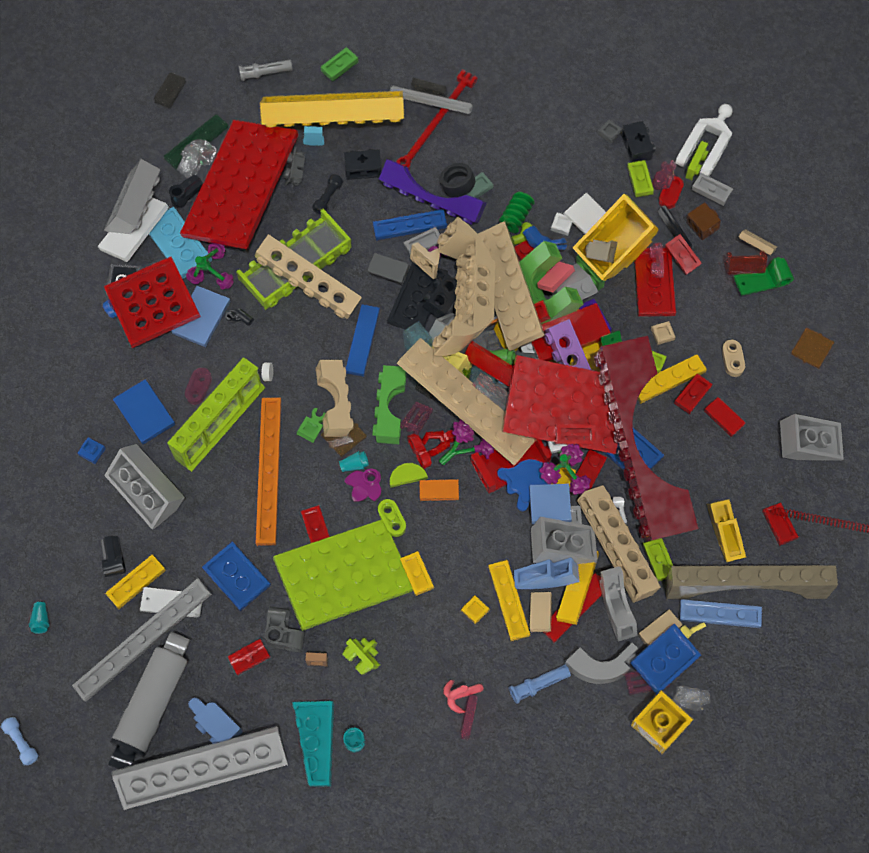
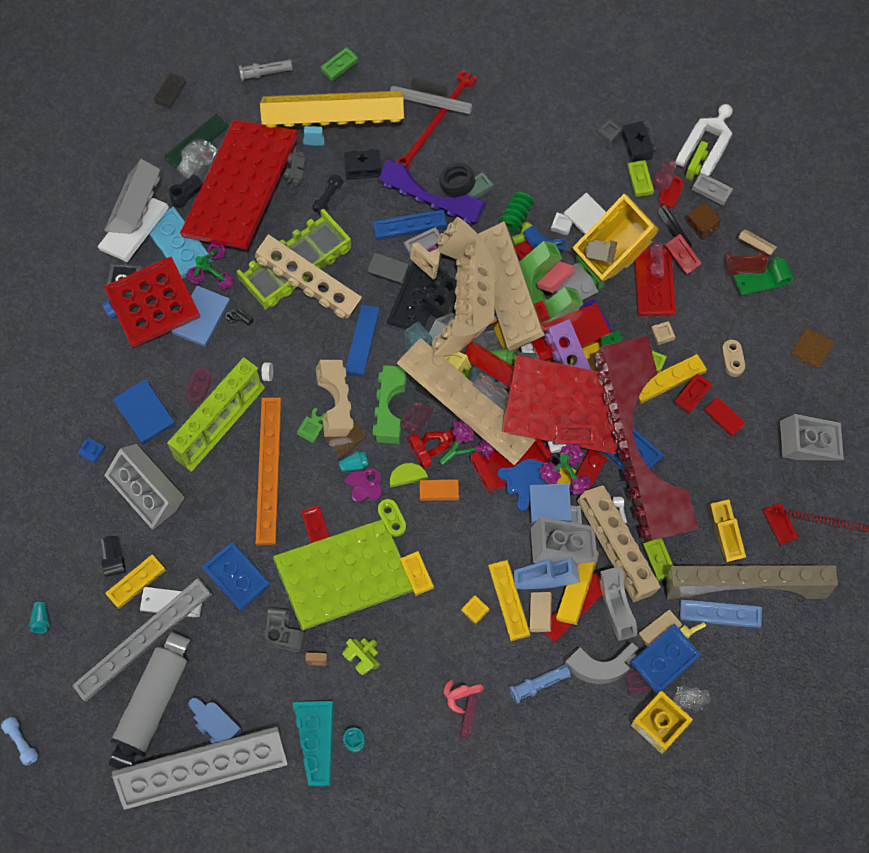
(248, 657): red hips -> none

